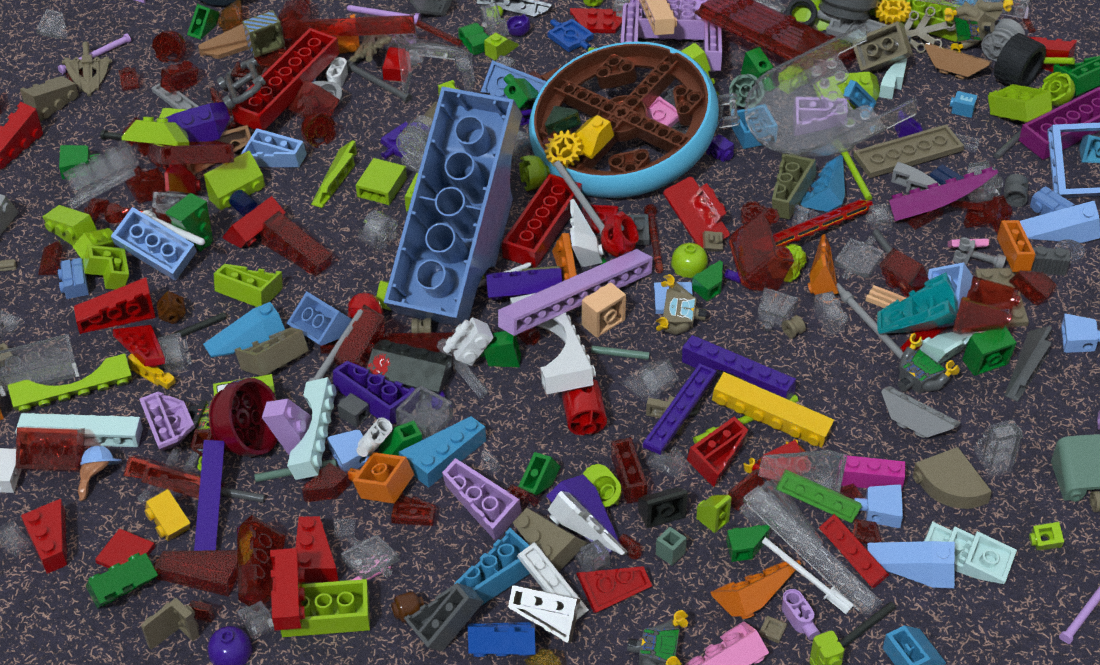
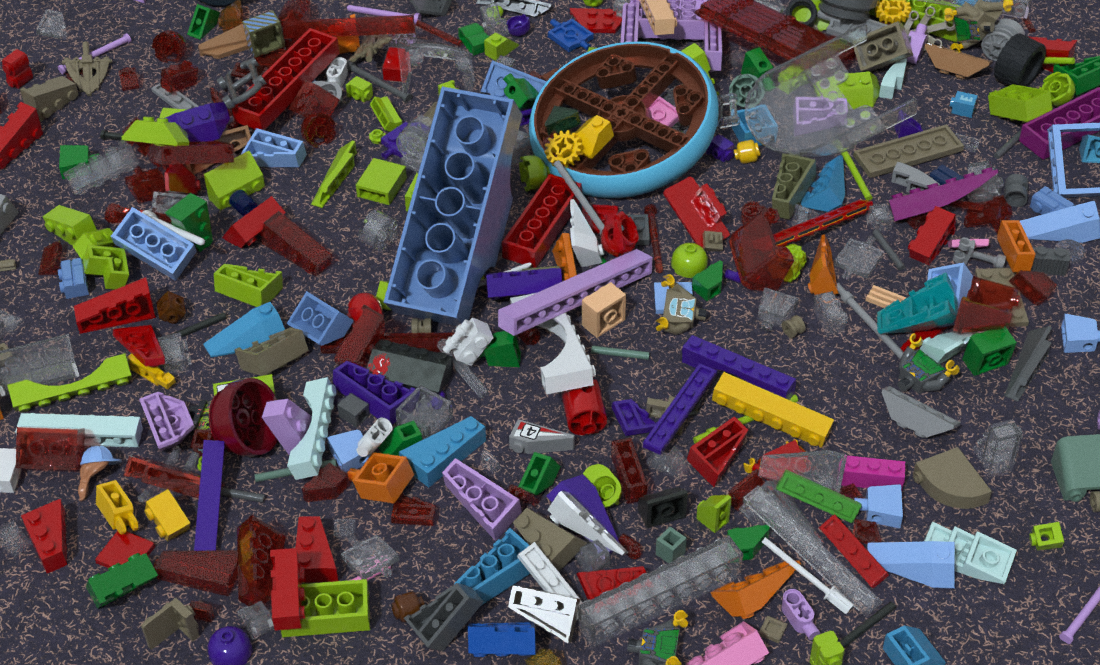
(17, 69): none -> red brick
(96, 207): clear red bracket -> none
(100, 188): clear tile -> none
(115, 506): none -> yellow hinge
(330, 359): light grey bar -> none
(359, 89): none -> lime brick
(376, 135): none -> lime plate
(385, 113): none -> lime piece
(535, 438): none -> light grey slope
(632, 418): none -> dark purple wing
(651, 379): clear slope -> none
(659, 591): none -> clear brick
(747, 151): none -> yellow head
(857, 95): dark azure plate -> none
(903, 272): clear red brick -> none
(917, 43): none -> lavender piece
(932, 235): none -> red wedge

